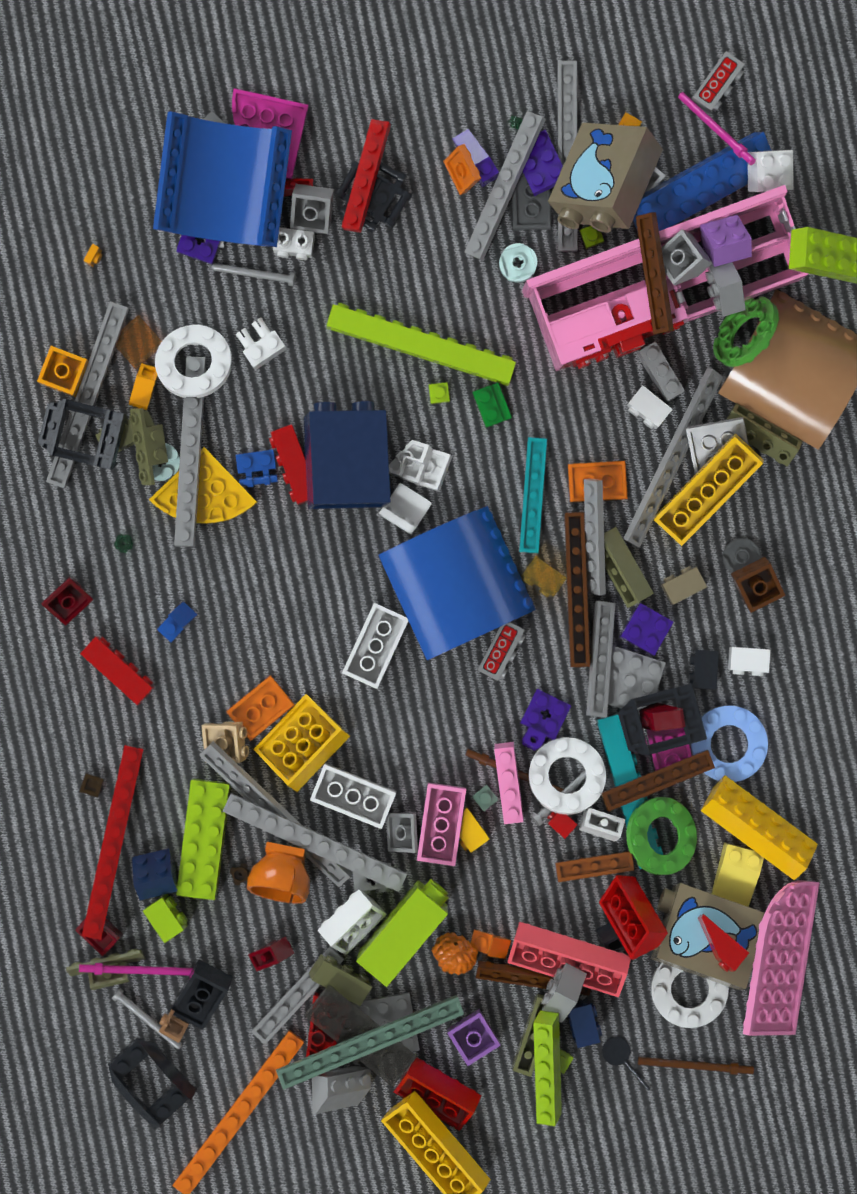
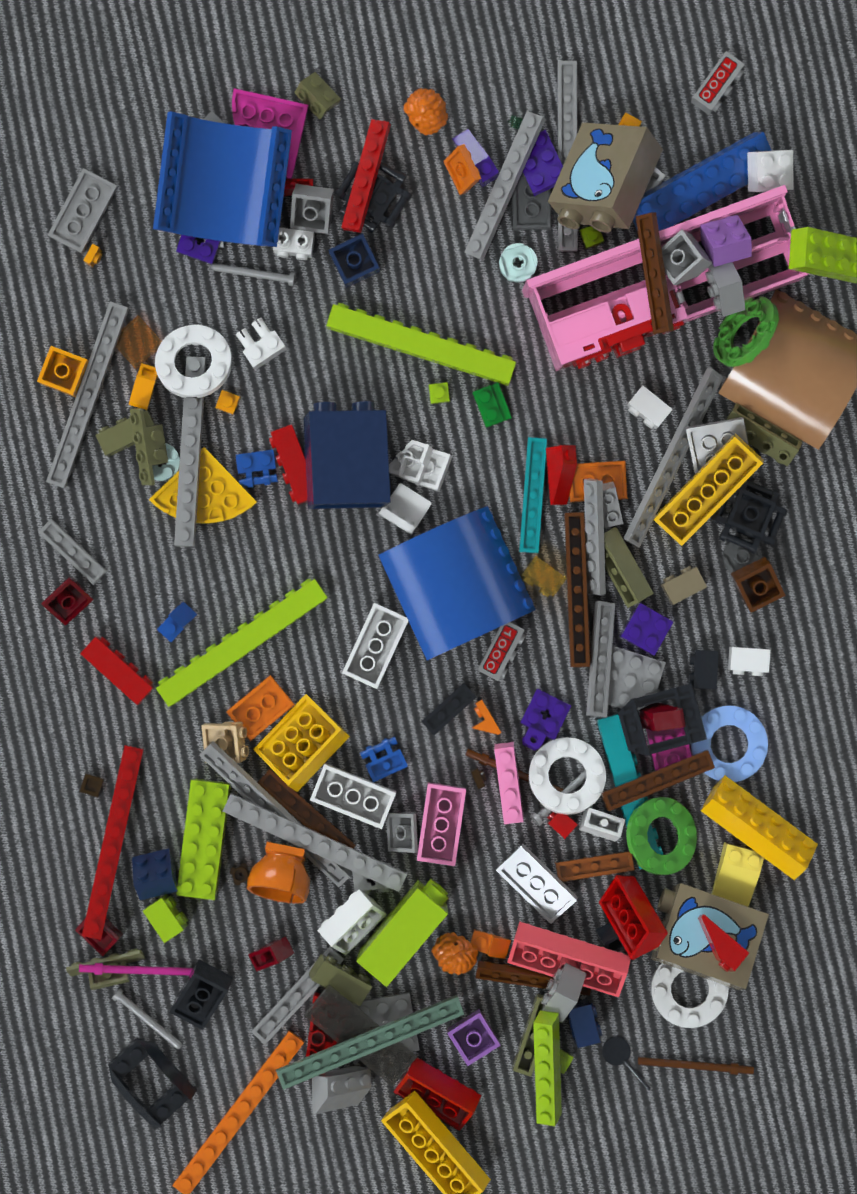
(72, 551): none -> light grey tile
(82, 211): none -> light grey plate
(109, 439): black wedge -> none
(123, 538): clear green plate -> none
(172, 1026): medium nougat bracket -> none
(227, 402): none -> light orange plate
(242, 642): none -> lime brick
(301, 808): none -> reddish brown plate
(317, 95): none -> olive bracket
(354, 260): none -> dark blue brick
(387, 764): none -> blue plate
(426, 111): none -> orange hair
(448, 709): none -> black plate
(471, 832): yellow slope -> none
(479, 777): none -> dark brown plate
(485, 798): sand green plate -> none
(488, 724): none -> orange slope
(536, 883): none -> plate
(561, 471): none -> red slope
(611, 506): none -> light grey brick
(660, 372): light grey brick -> none
(739, 149): dark pink bar -> none
(751, 516): none -> black brick
(781, 961): bright pink plate -> none

